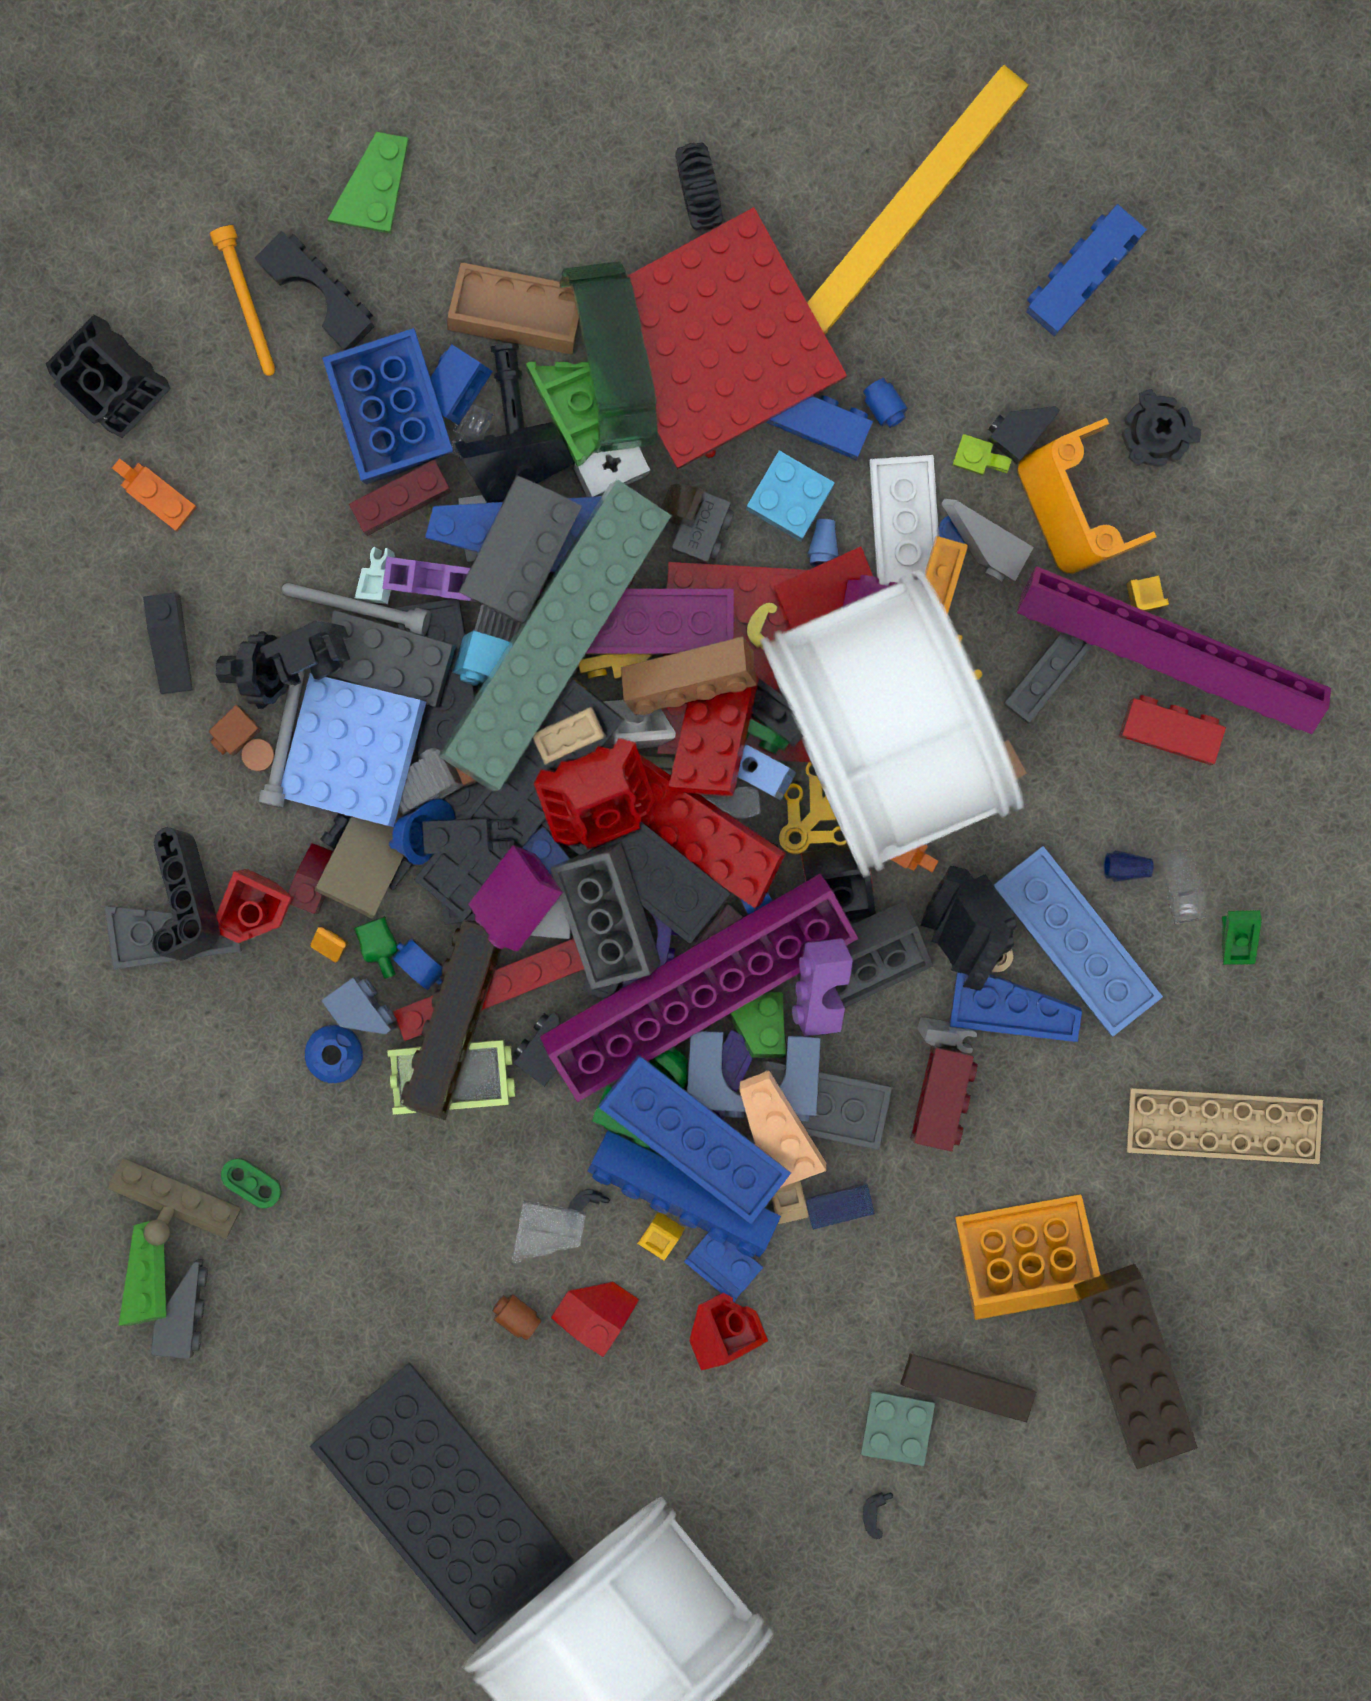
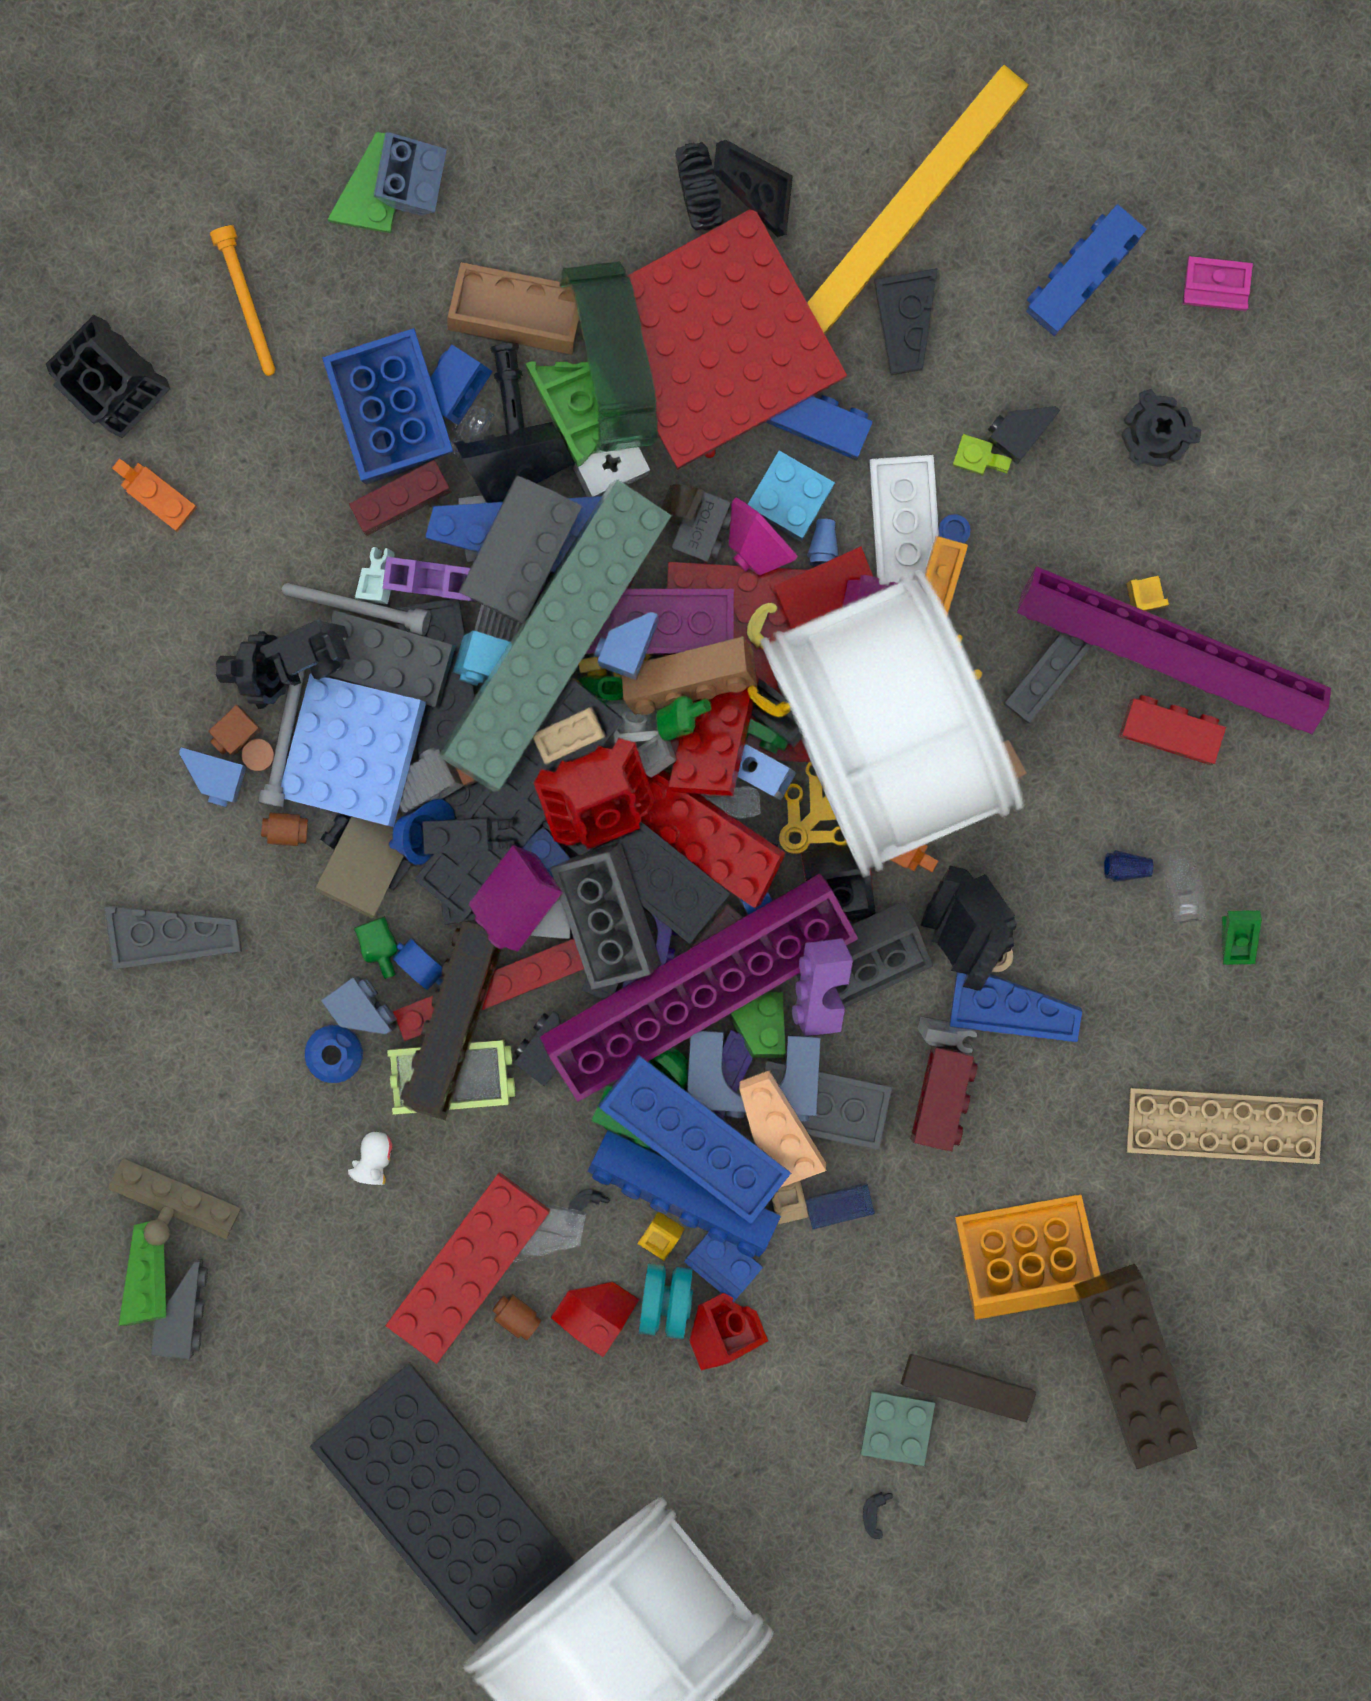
(168, 642): black slope -> none
(189, 898): black beam -> none
(214, 776): none -> medium blue slope
(250, 1185): green plate -> none
(251, 906): red slope -> none
(285, 829): none -> dark orange brick
(287, 263): black arch -> none
(307, 878): dark red slope -> none
(329, 944): light orange slope -> none
(375, 1155): none -> white animal
(409, 174): none -> sand blue slope
(468, 1267): none -> red plate
(603, 687): none -> green piece
(627, 645): none -> medium blue slope
(656, 755): none -> light grey tile
(666, 1301): none -> teal wheel
(679, 717): none -> green piece
(756, 184): none -> black wing
(756, 541): none -> dark pink slope
(776, 710): none -> yellow piece
(885, 403): blue brick -> none
(905, 317): none -> black wing
(990, 544): light grey slope -> none
(1059, 511): light orange windscreen -> none
(1077, 941): medium blue plate -> none
(1217, 283): none -> dark pink plate

